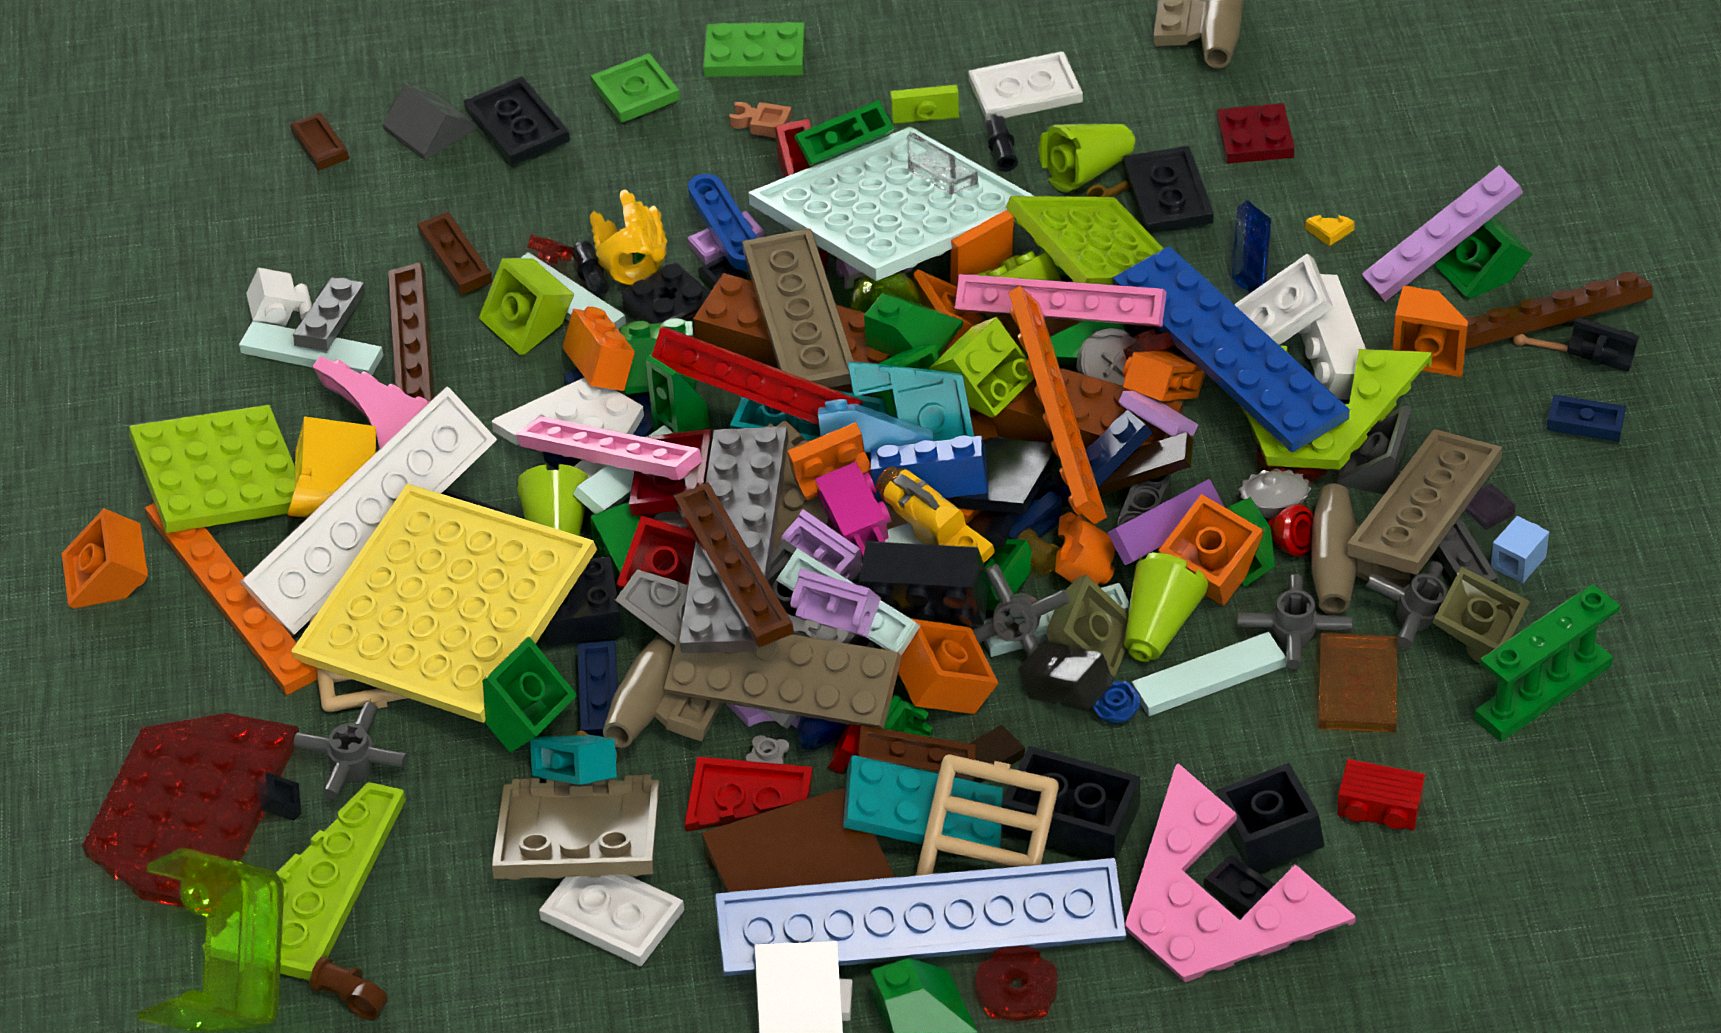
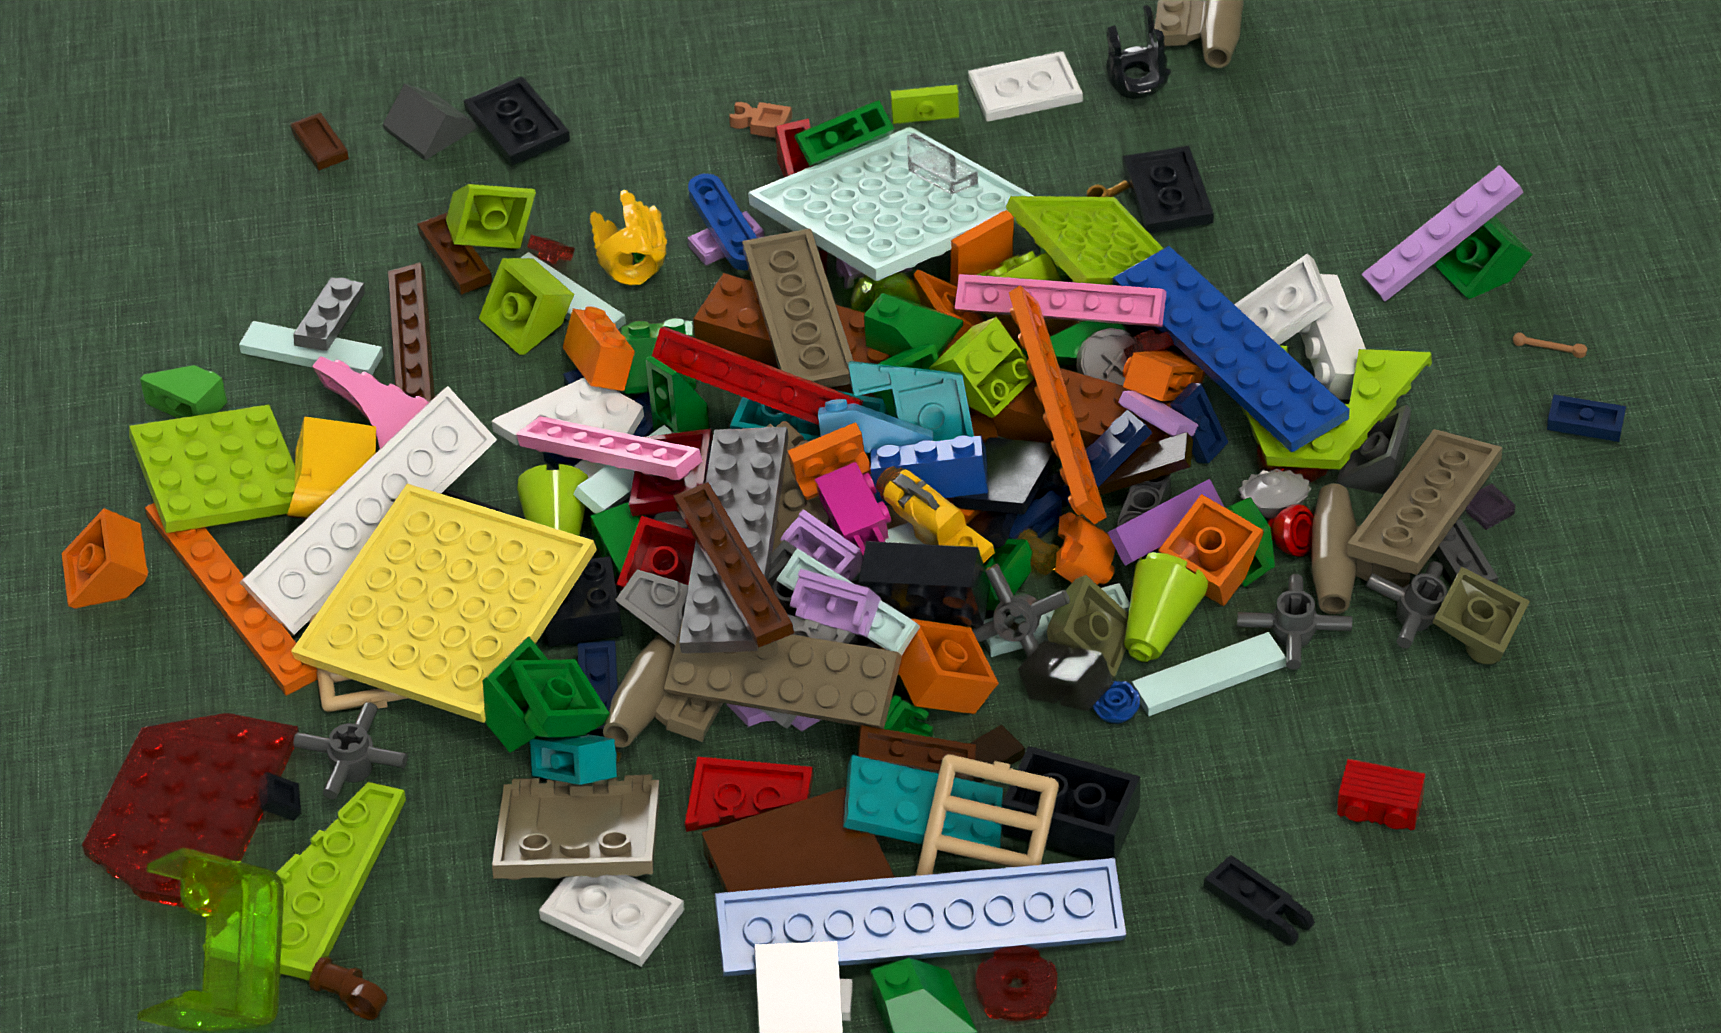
(184, 391): none -> bright green slope
(275, 298): white brick -> none
(489, 215): none -> lime slope
(558, 698): none -> green slope
(589, 268): black axle -> none
(635, 87): bright green plate -> none
(665, 296): black brick -> none
(713, 271): black tile -> none
(754, 49): bright green plate -> none
(768, 750): light grey plate -> none
(817, 732): clear blue brick -> none
(844, 748): red plate -> none
(1001, 143): black axle -> none
(1082, 152): lime cone -> none
(1147, 59): none -> black piece
(1188, 925): bright pink wing -> none
(1209, 435): none -> dark blue plate
(1251, 247): clear blue plate -> none
(1255, 133): dark red plate -> none
(1273, 818): black brick -> none
(1329, 229): yellow tile -> none
(1358, 682): clear orange tile -> none
(1431, 324): orange slope -> none
(1519, 549): light blue brick -> none
(1556, 309): reddish brown plate -> none
(1556, 678): green fence -> none
(1603, 344): black hips -> none

